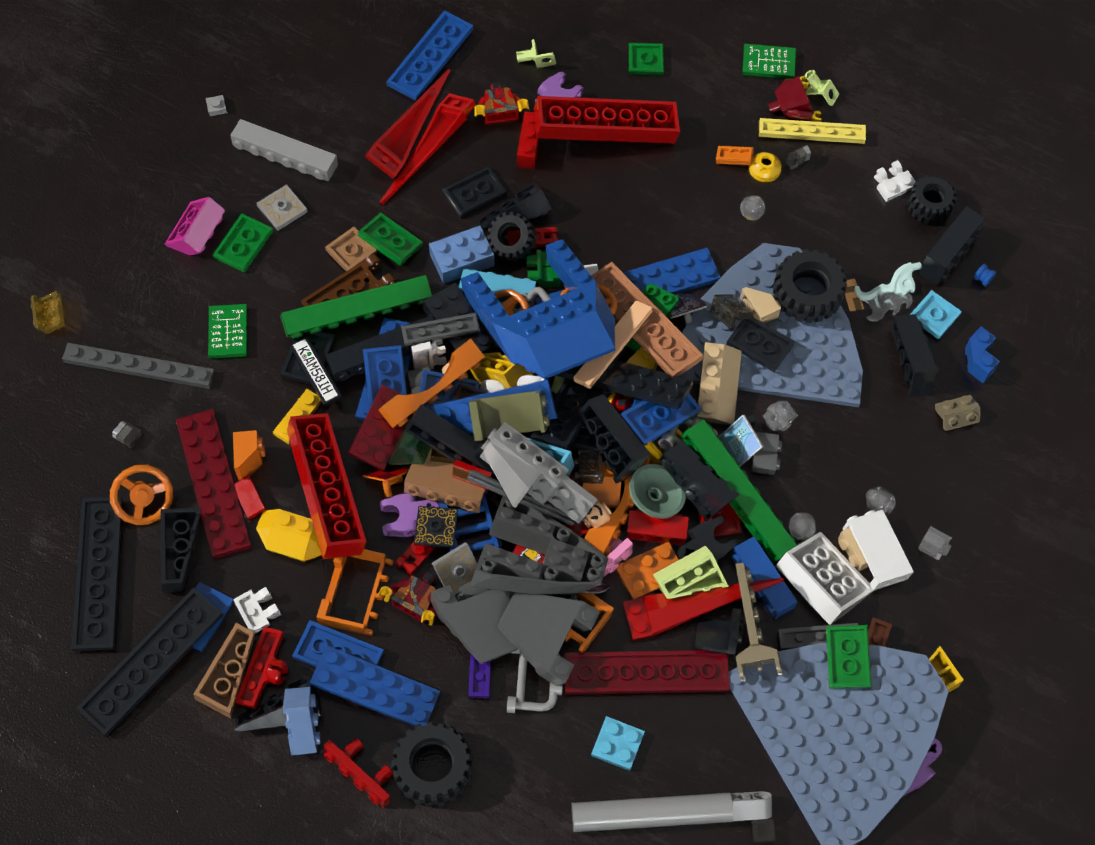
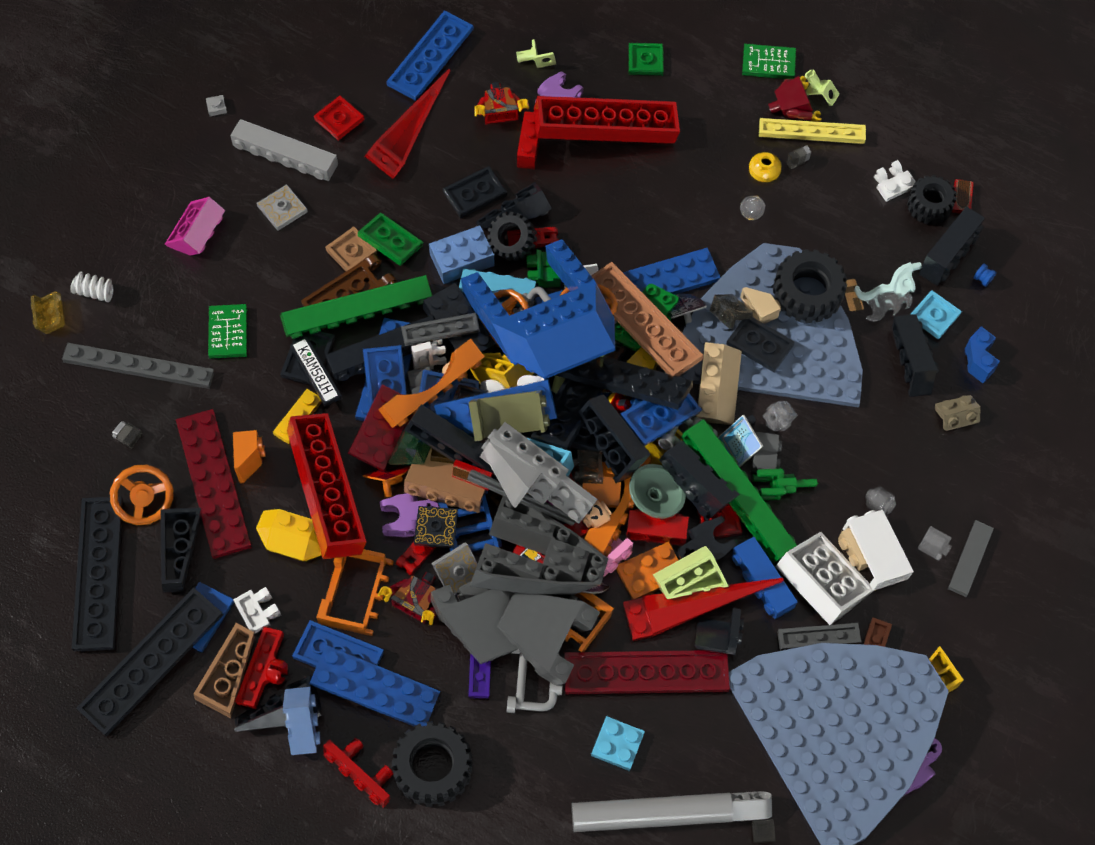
(92, 287): none -> white piece
(243, 243): green tile -> none
(249, 497): red tile -> none
(339, 117): none -> red plate
(446, 120): red plate -> none
(624, 330): light nougat tile -> none
(734, 155): orange plate -> none
(756, 653): dark tan hinge -> none
(779, 483): none -> green plant
(802, 526): clear piece -> none
(848, 656): green tile -> none
(964, 195): none -> tile
(970, 558): none -> dark grey tile

